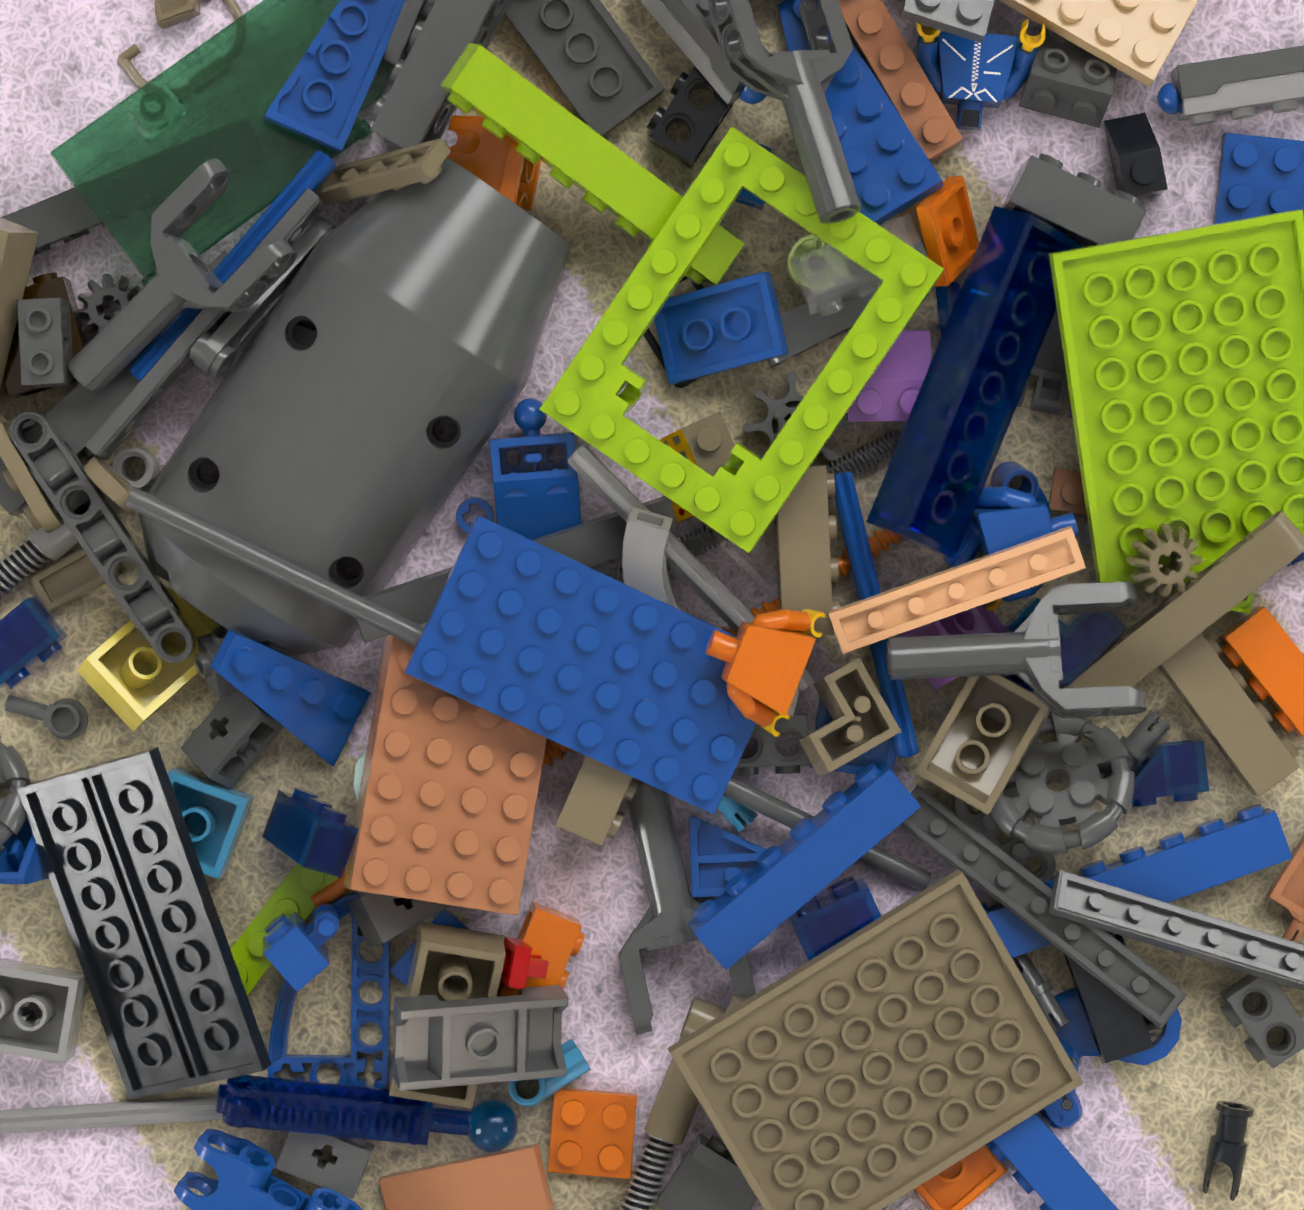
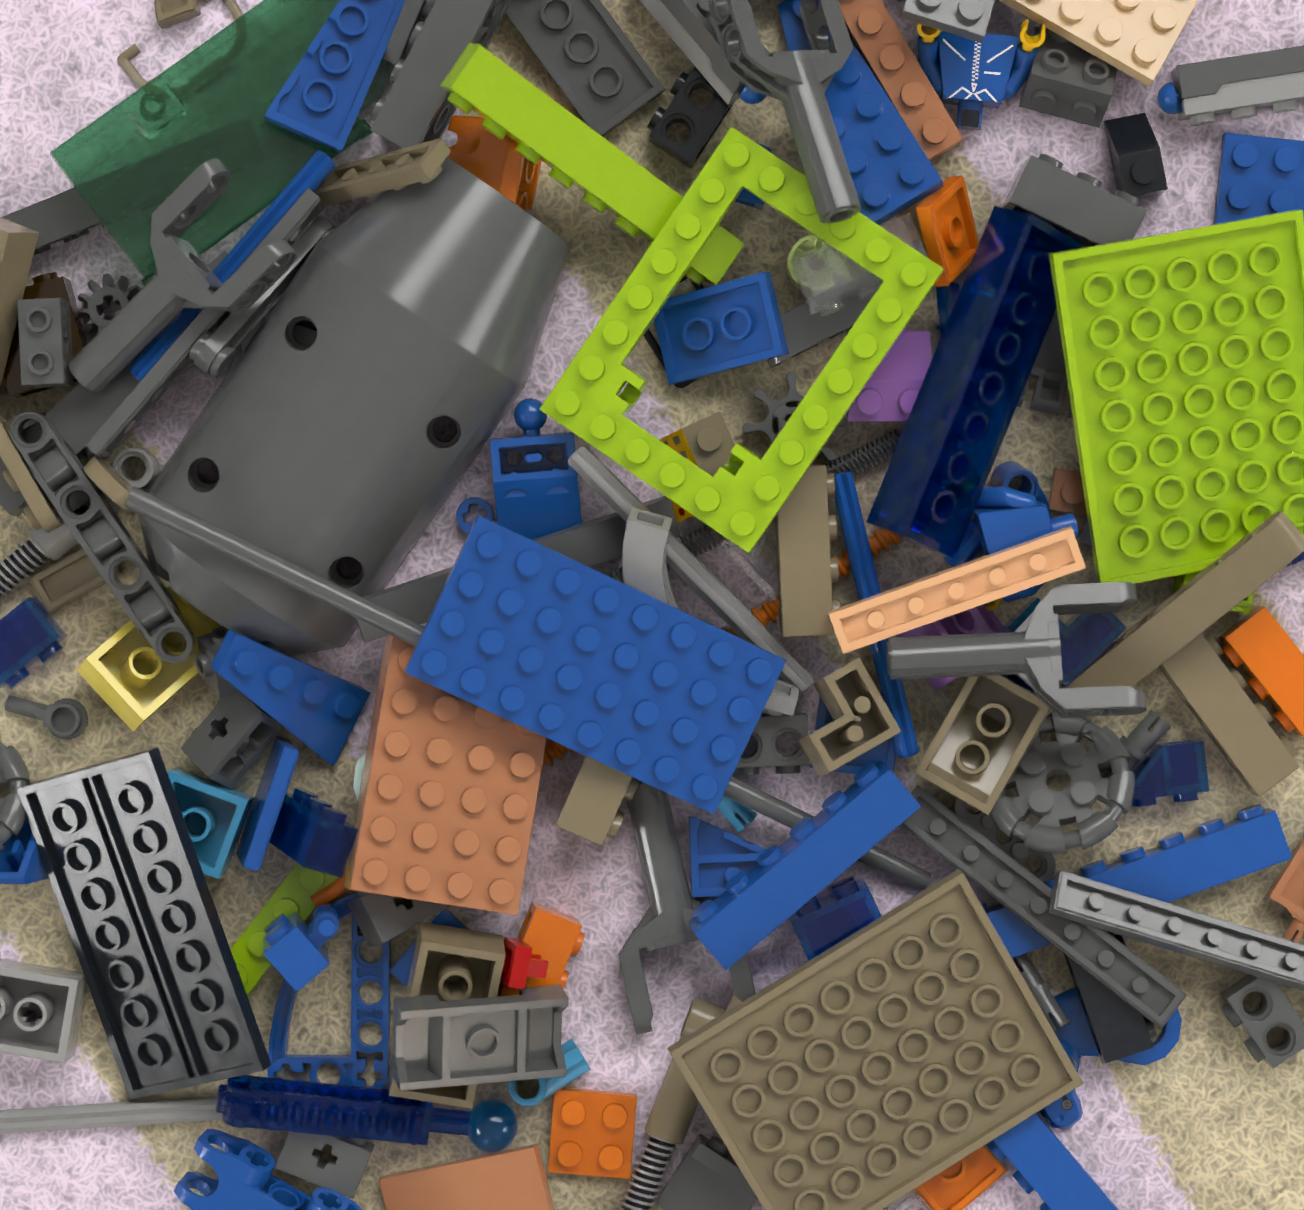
(267, 803): none -> blue tile
(766, 662): orange torso -> none
(1169, 544): dark tan gear -> none
(1228, 1143): black piece -> none

